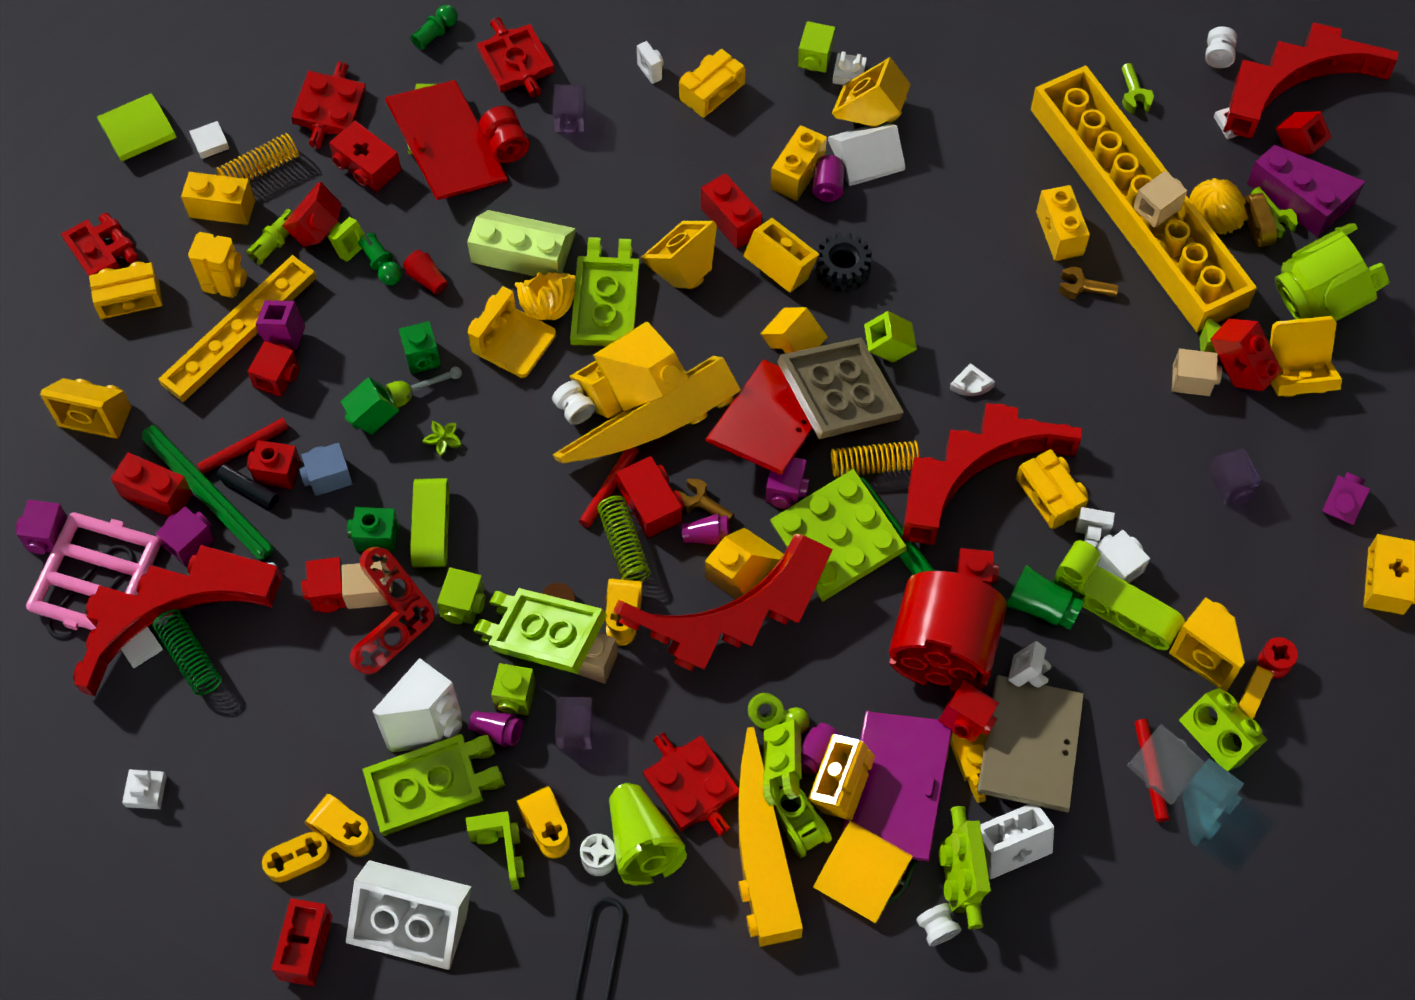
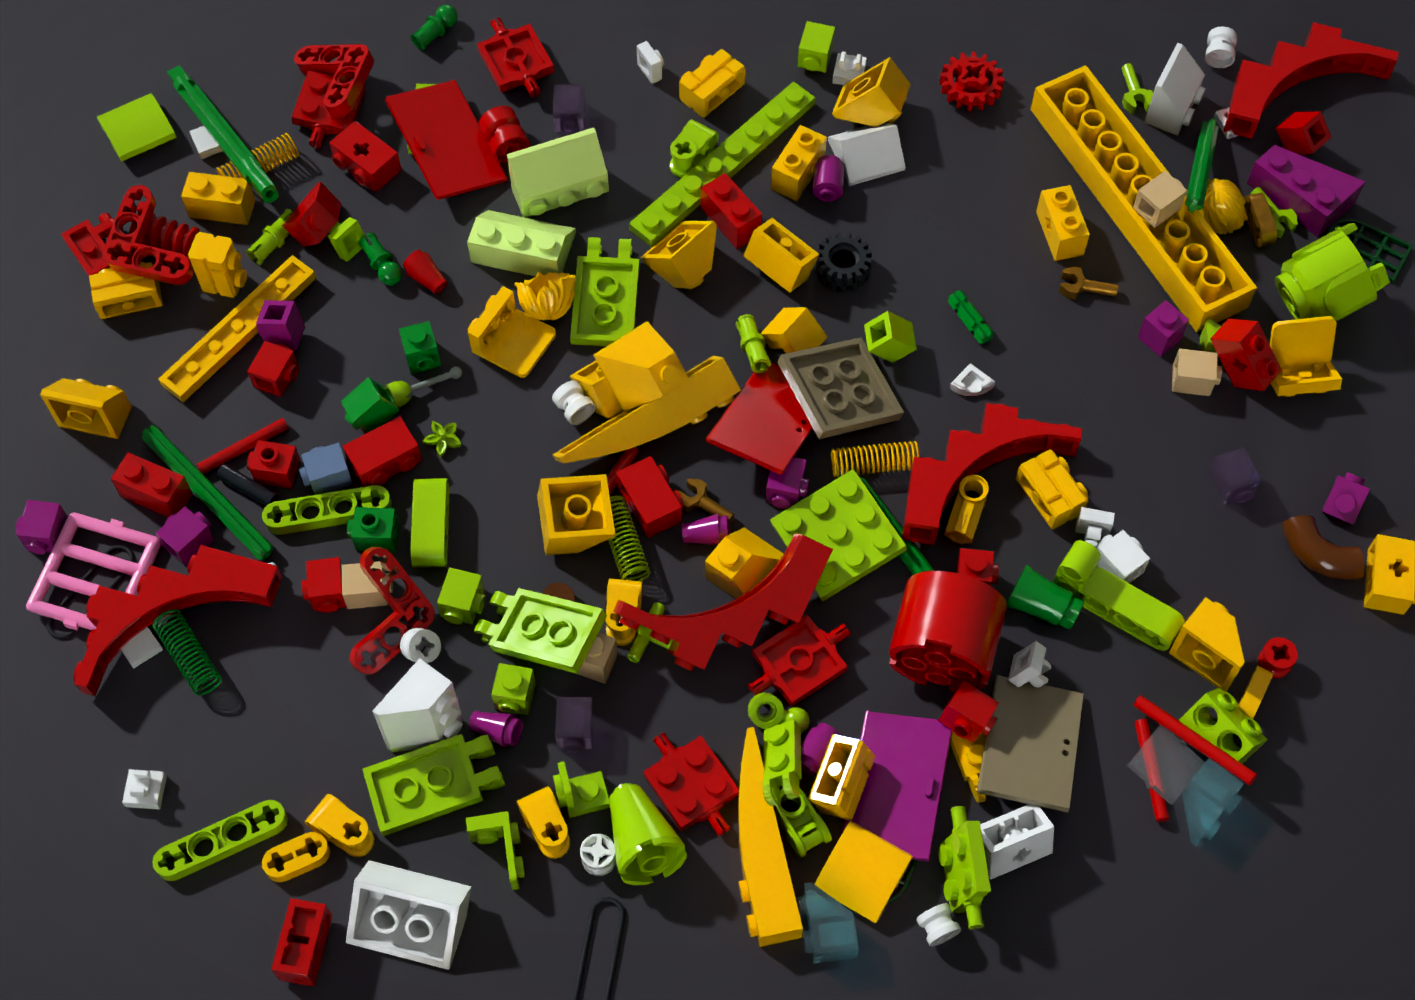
(132, 246): none -> red beam
(168, 235): none -> red piece
(218, 835): none -> lime beam
(223, 134): none -> green piece
(326, 503): none -> lime beam
(352, 62): none -> red beam
(382, 453): none -> red brick
(412, 644): none -> white wheel
(558, 173): none -> yellowish green slope
(574, 513): none -> yellow slope
(581, 793): none -> lime bracket
(643, 636): none -> lime piece
(691, 147): none -> lime piece
(727, 158): none -> lime plate
(753, 343): none -> lime pin
(799, 660): none -> red plate
(830, 926): none -> clear light blue slope
(967, 510): none -> yellow piece
(970, 317): none -> green axle
(971, 81): none -> red gear
(1163, 328): none -> magenta brick
(1176, 92): none -> white slope
(1195, 740): none -> red bar
(1202, 165): none -> green axle
(1318, 553): none -> reddish brown cylinder
(1387, 237): none -> dark green window

